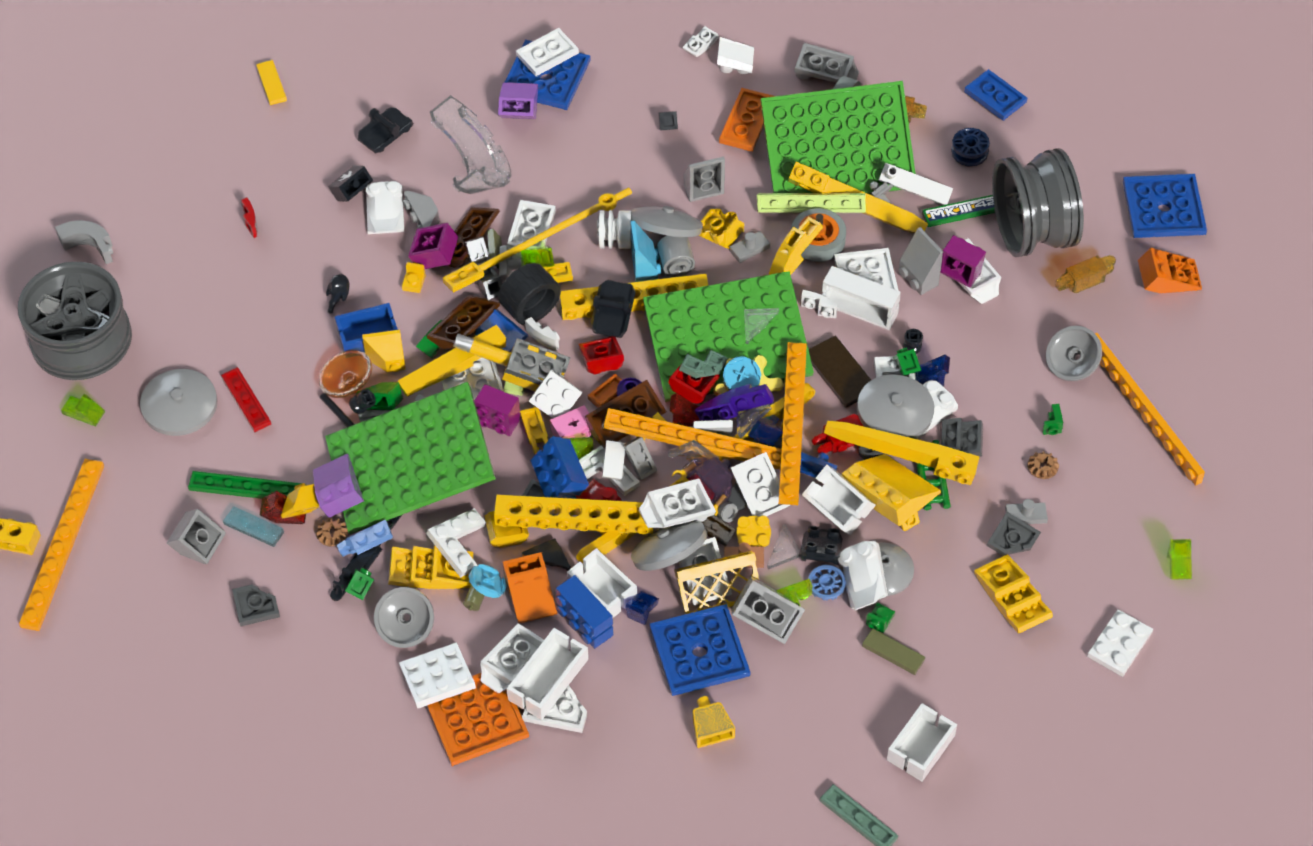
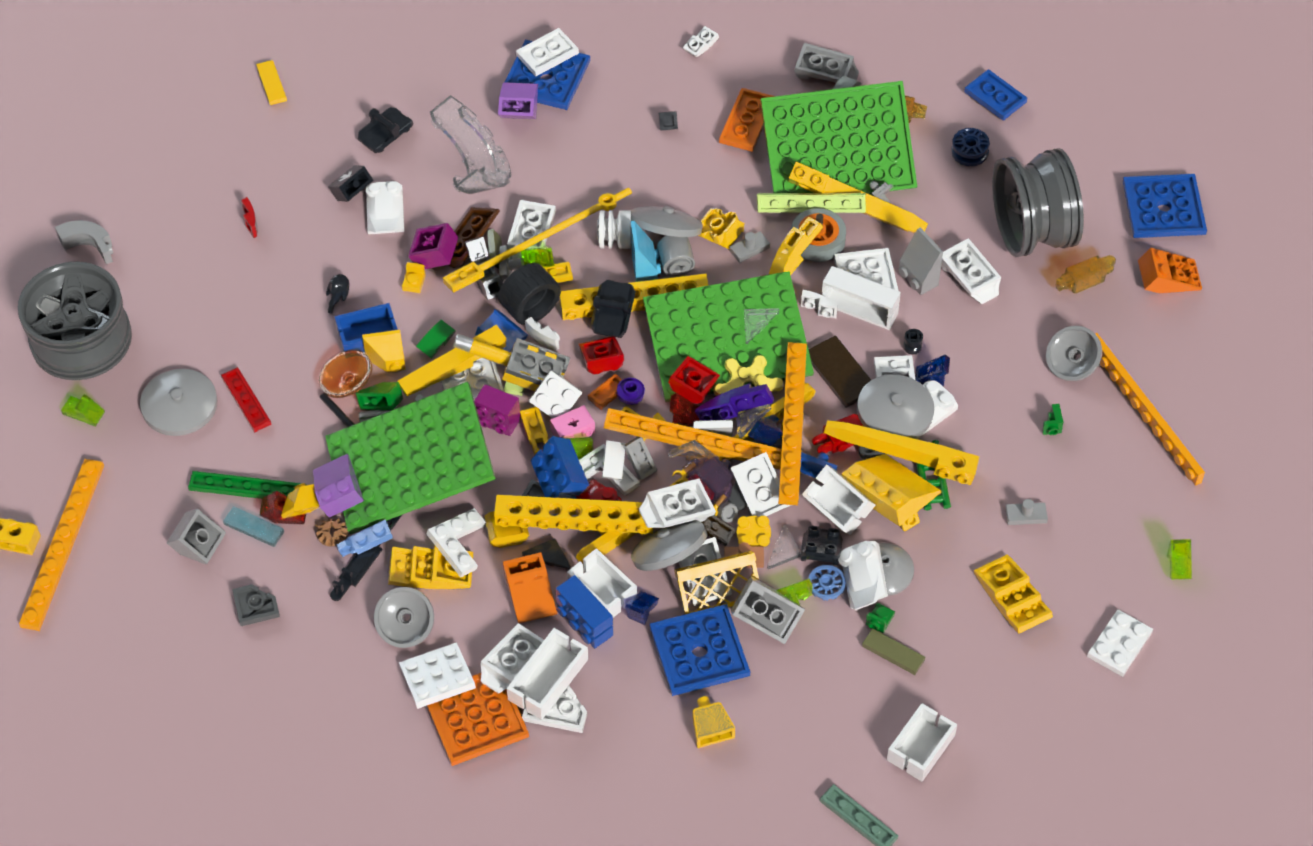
(360, 583): green bracket -> none
(362, 401): black wheel -> none
(422, 209): light grey slope -> none
(462, 321): reddish brown slope -> none
(473, 599): olive piece -> none
(487, 581): medium azure tile -> none
(638, 400): reddish brown slope -> none
(697, 368): sand green tile -> none
(705, 179): light grey slope -> none
(735, 56): white slope -> none
(741, 372): medium azure tile -> none
(907, 361): green bracket -> none
(915, 184): white piece -> none
(959, 211): tile -> none
(962, 261): magenta brick -> none
(963, 435): dark grey slope -> none
(1013, 536): dark grey plate -> none
(1046, 471): medium nougat gear -> none

